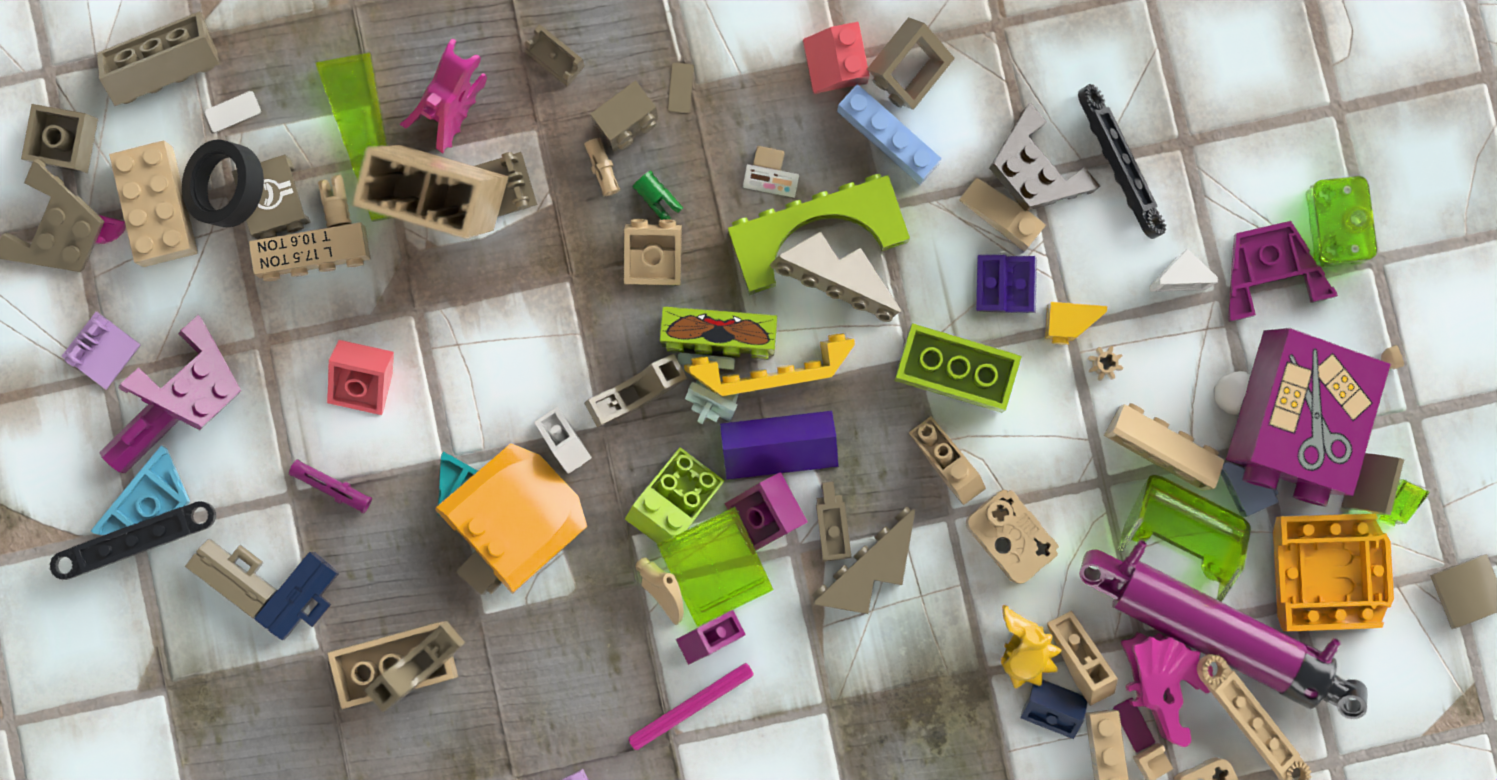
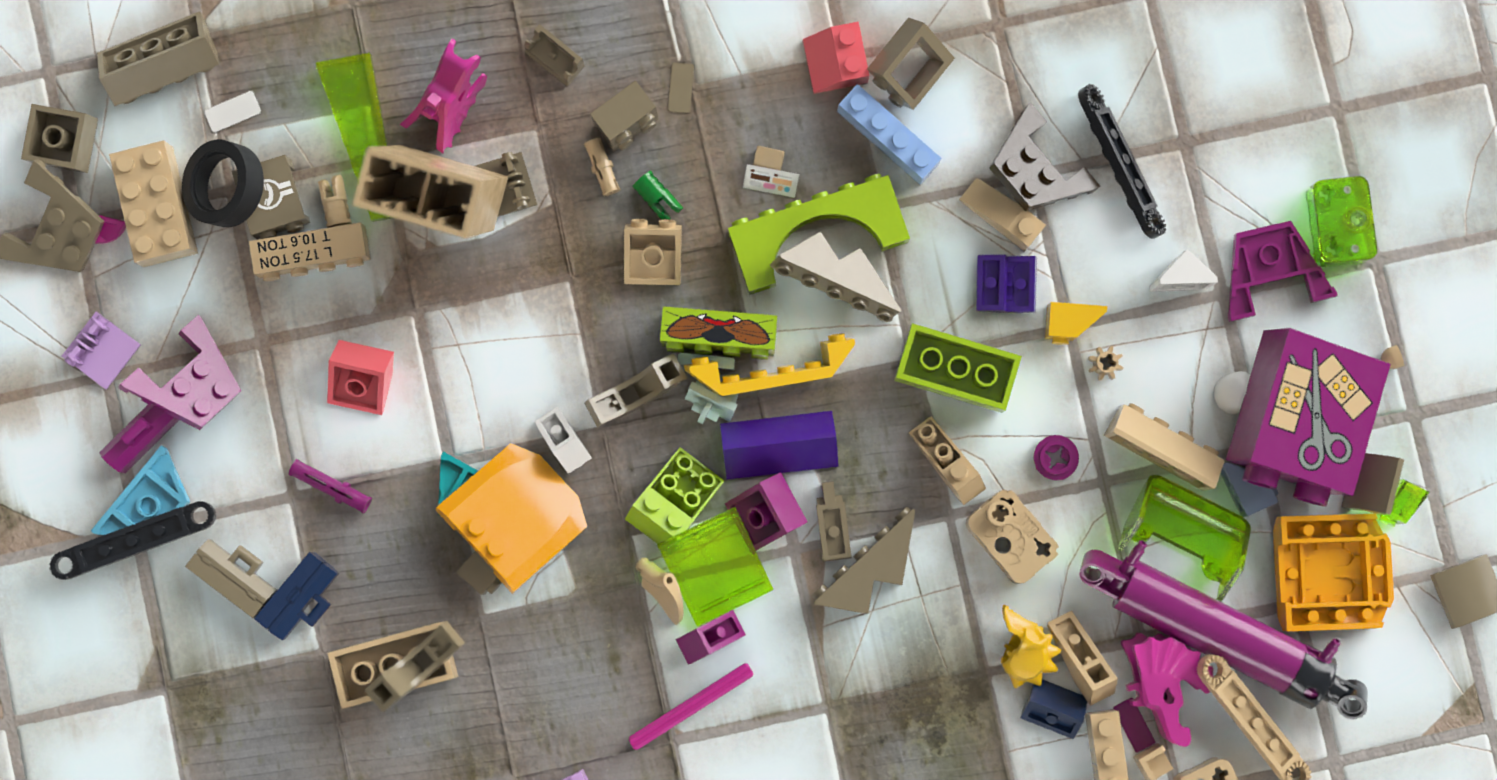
(1068, 453): none -> magenta gear

